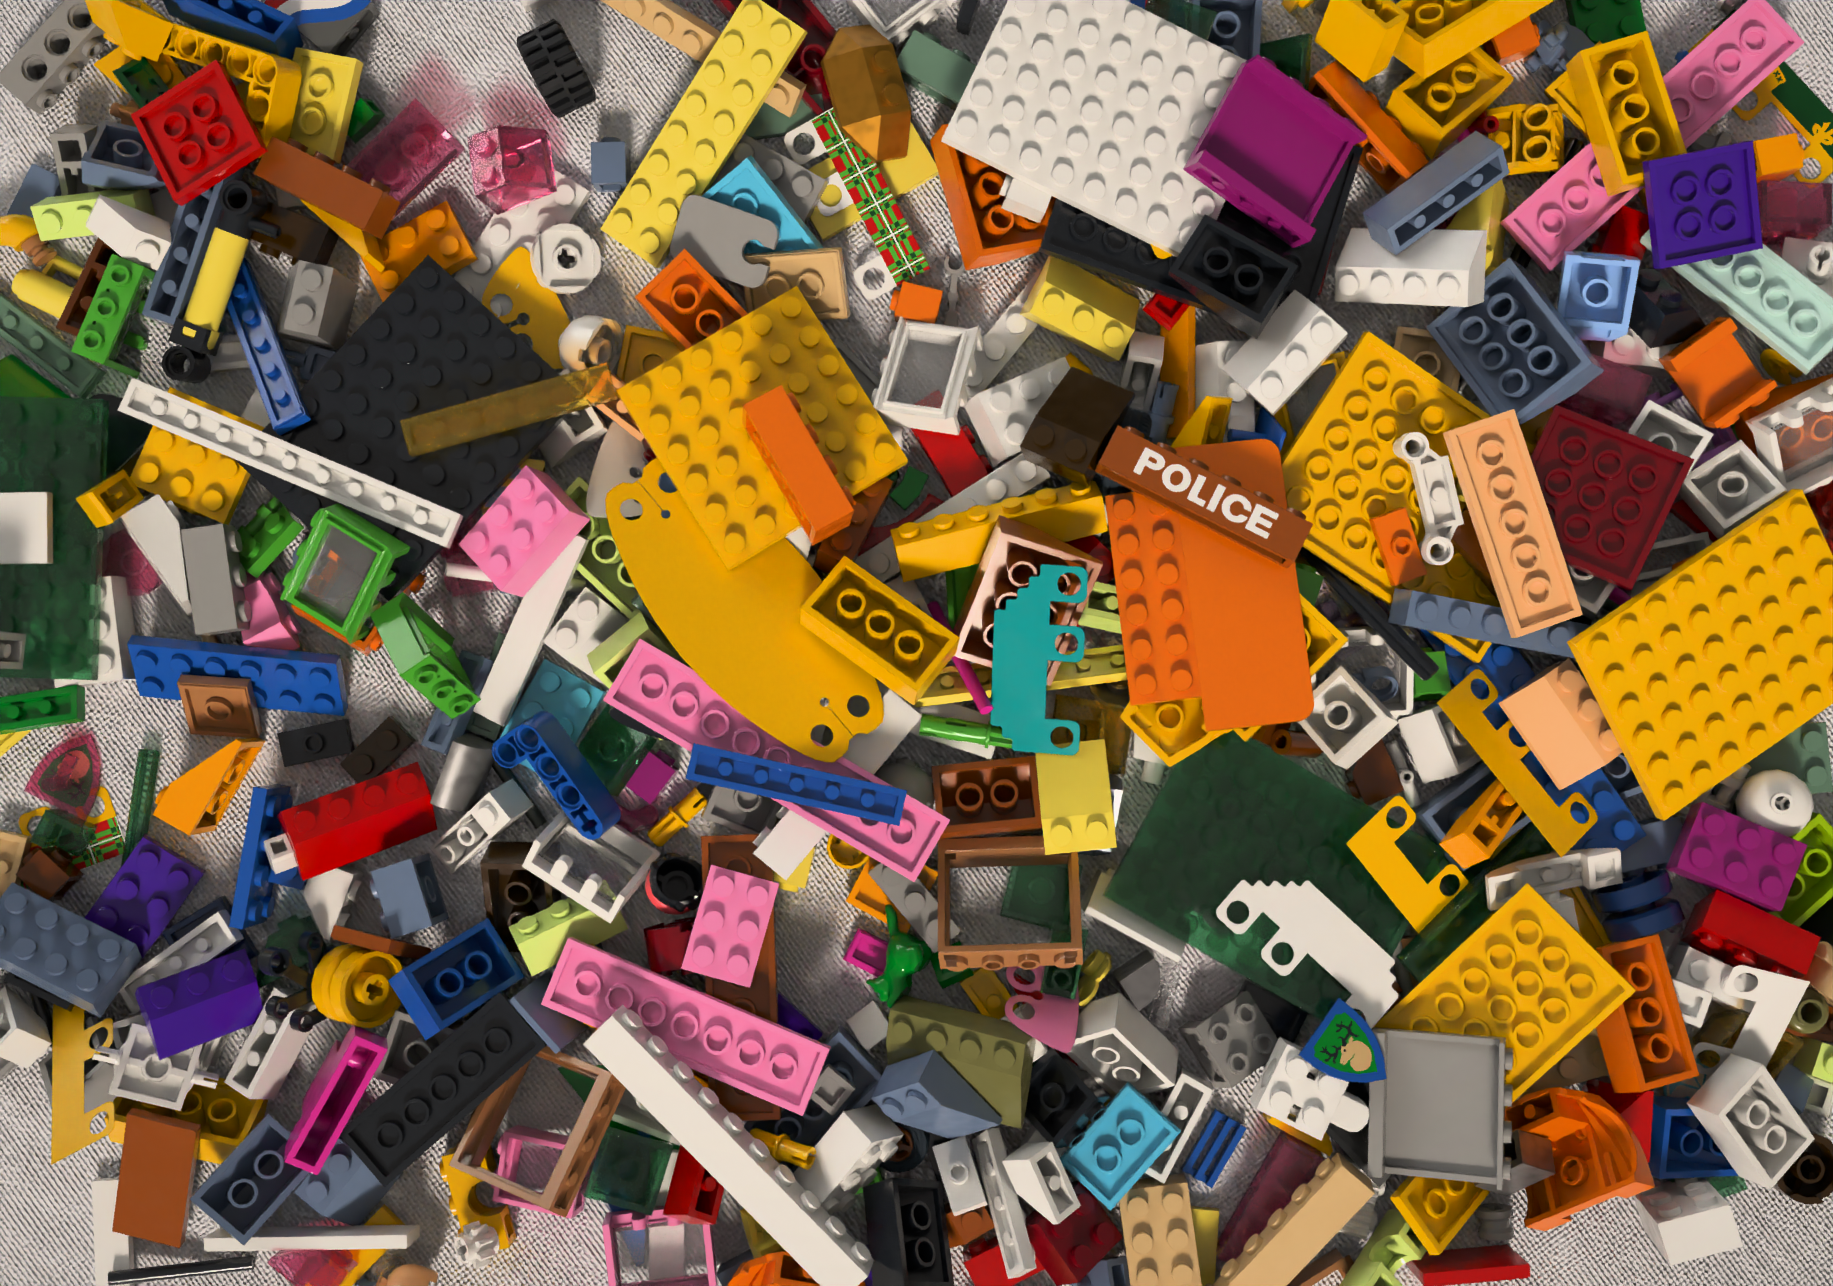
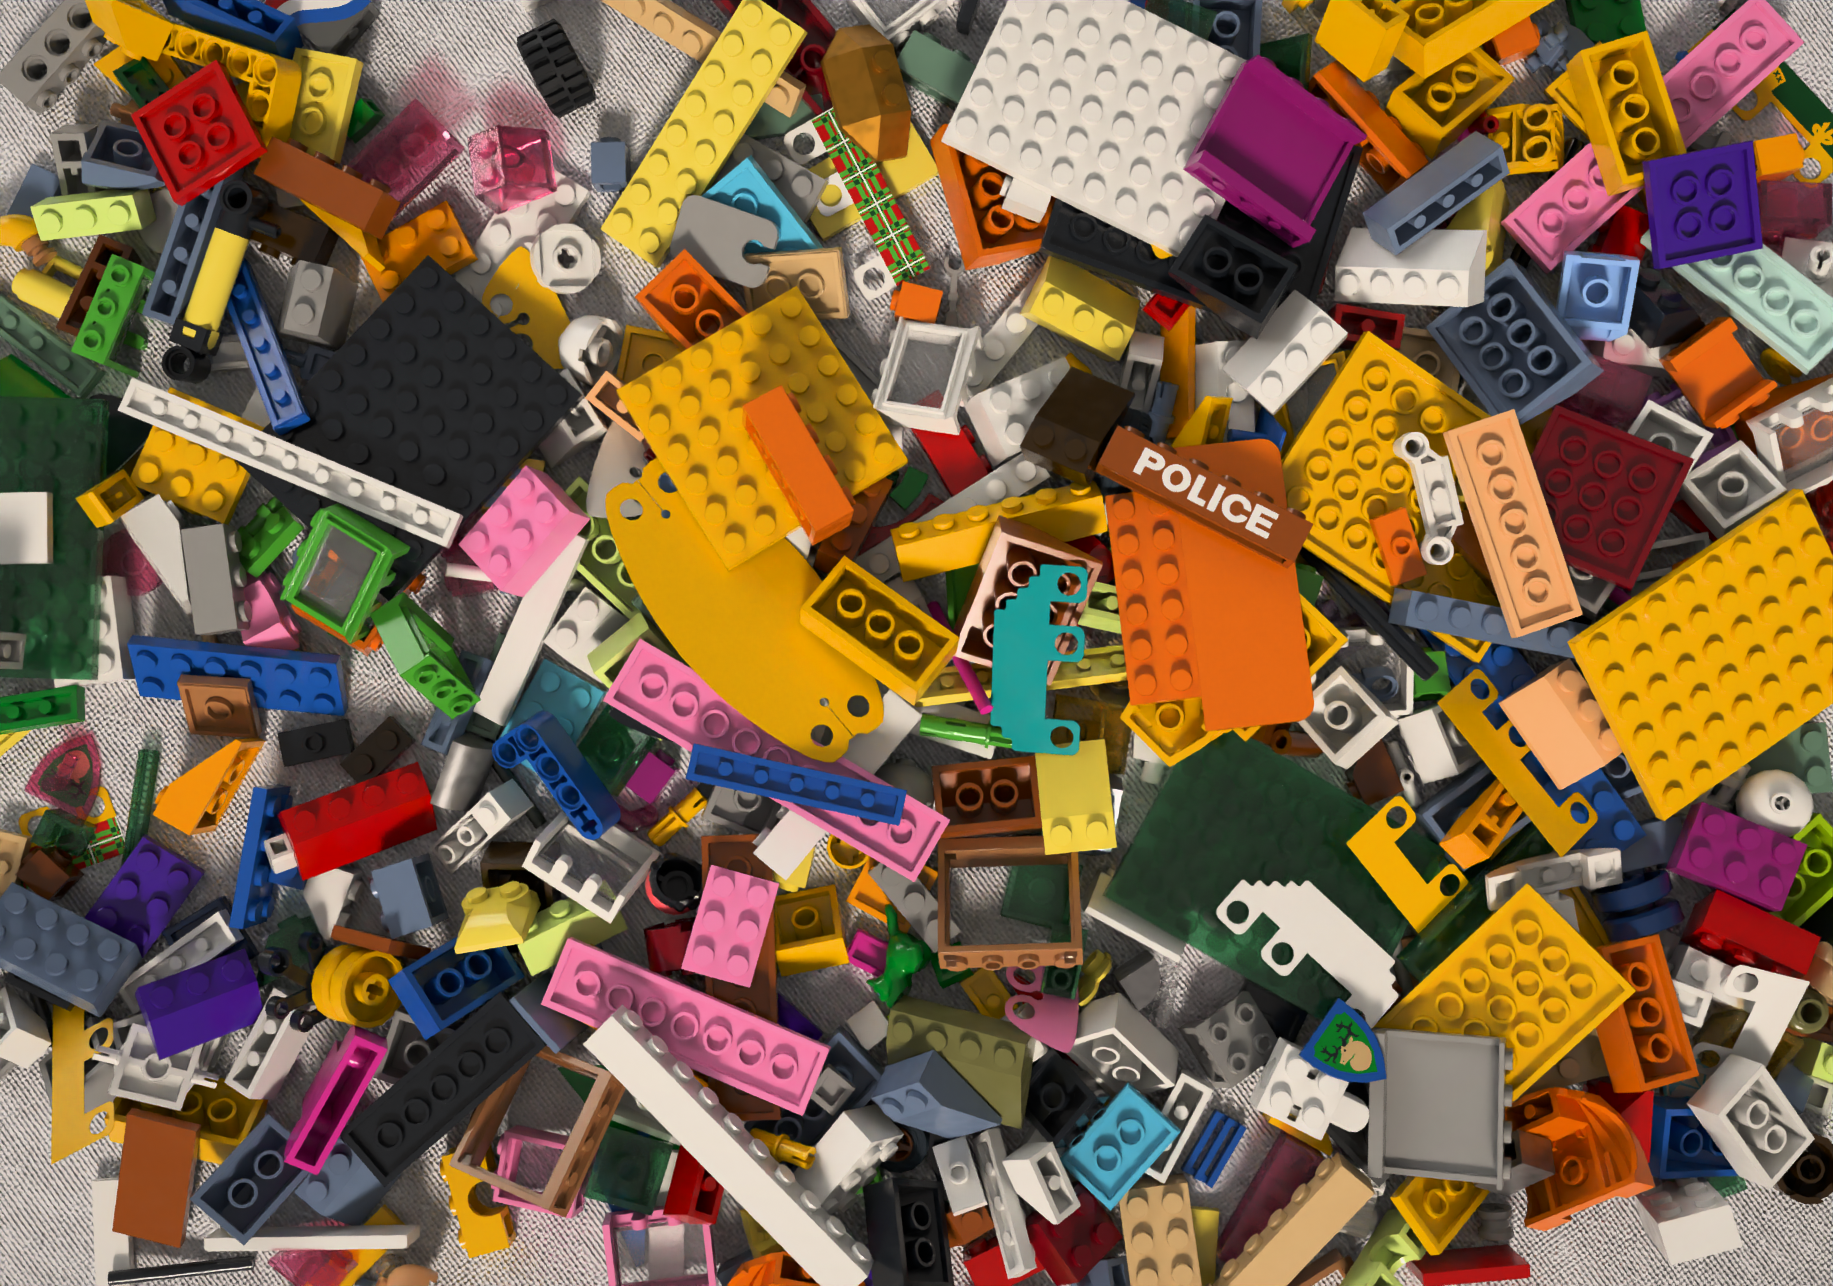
(130, 232): white slope -> none
(476, 1244): white gear -> none
(496, 917): none -> light yellow slope
(508, 410): clear yellow plate -> none
(809, 931): none -> yellow slope
(1356, 320): none -> red brick

